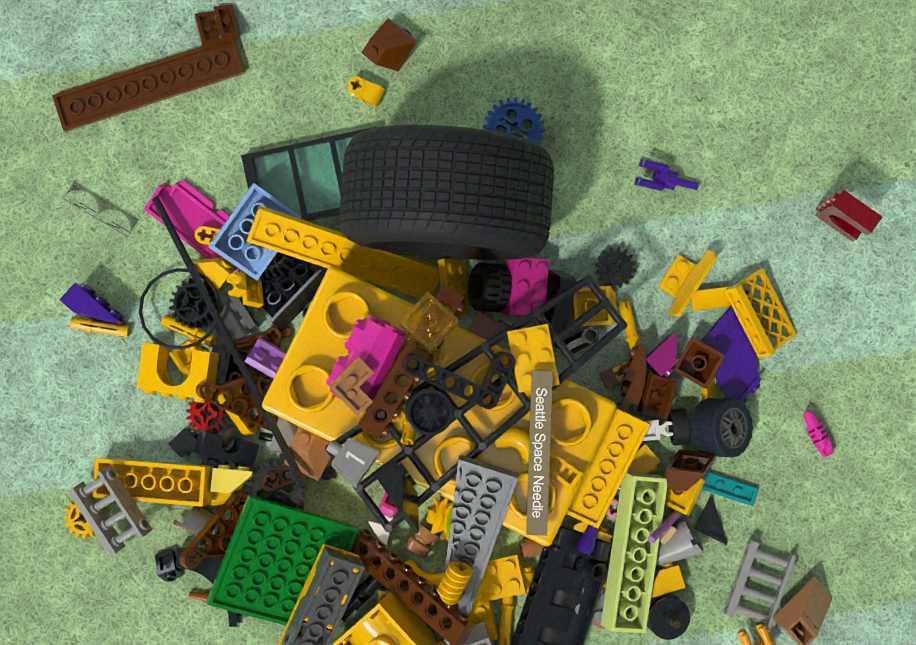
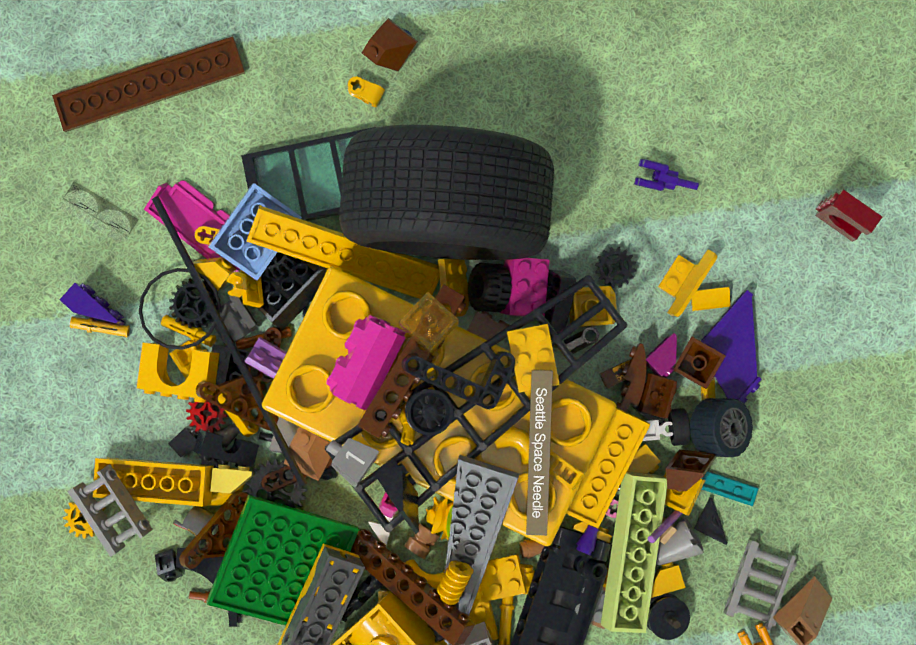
(217, 26): reddish brown slope -> none
(347, 386): medium nougat plate -> none
(524, 114): blue gear -> none
(630, 330): yellow pin -> none
(751, 320): yellow fence -> none
(818, 434): dark pink hinge -> none

